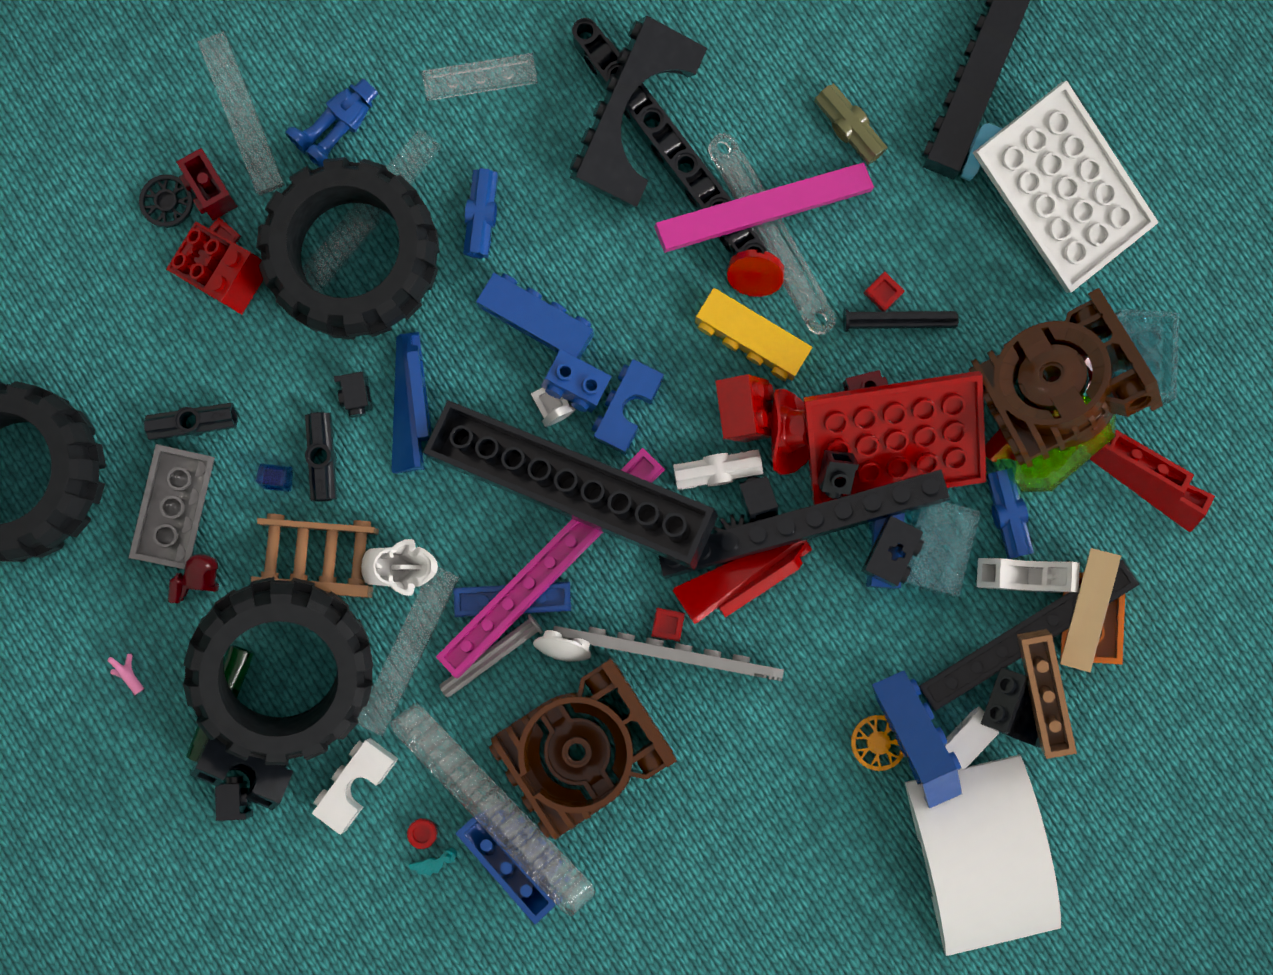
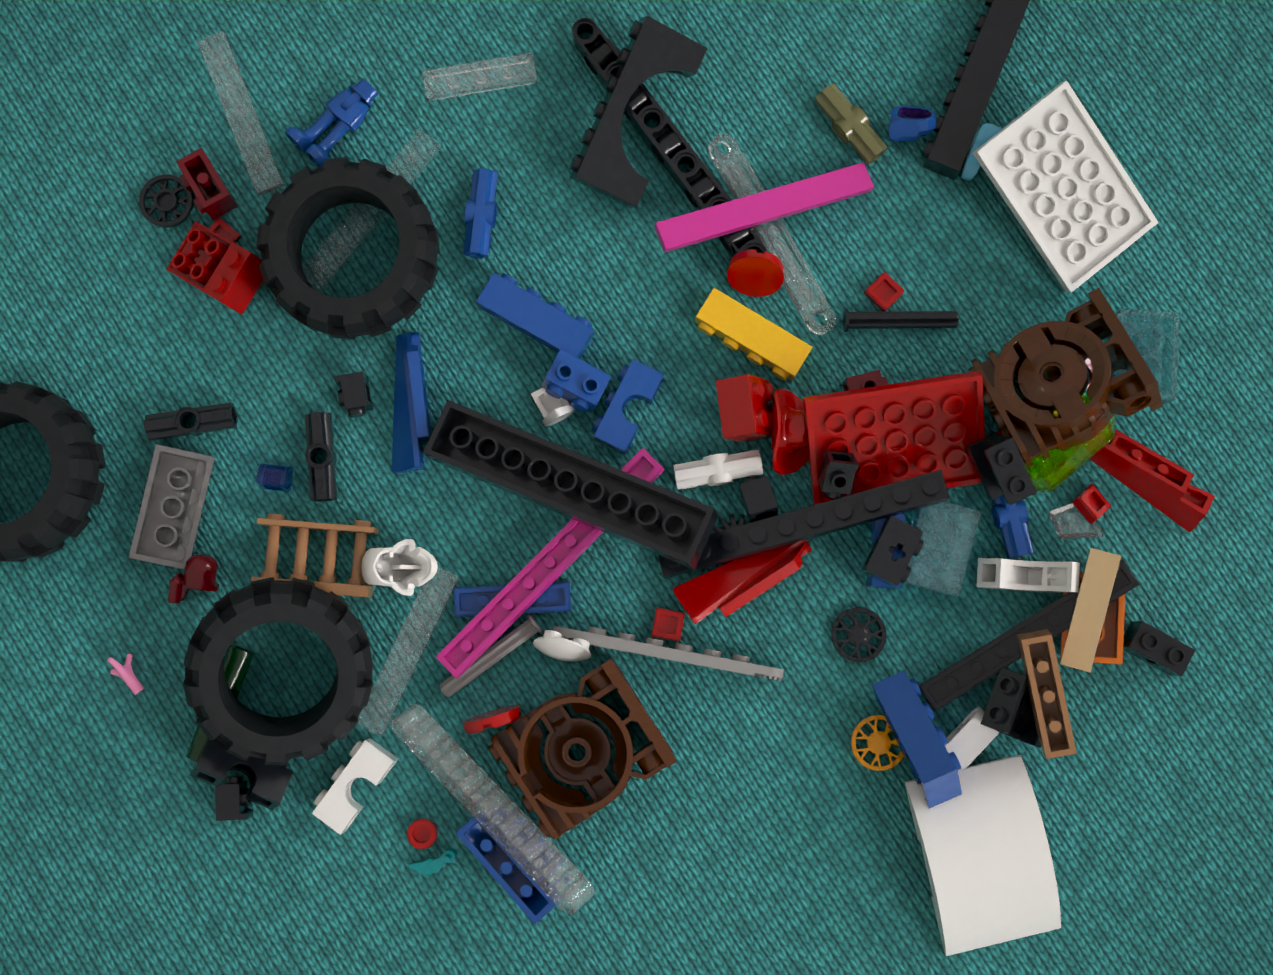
(492, 719): none -> red tile
(858, 634): none -> black wheel
(910, 123): none -> blue rock
(1001, 468): none -> black panel
(1071, 524): none -> clear piece
(1091, 504): none -> red tile
(1157, 648): none -> black brick

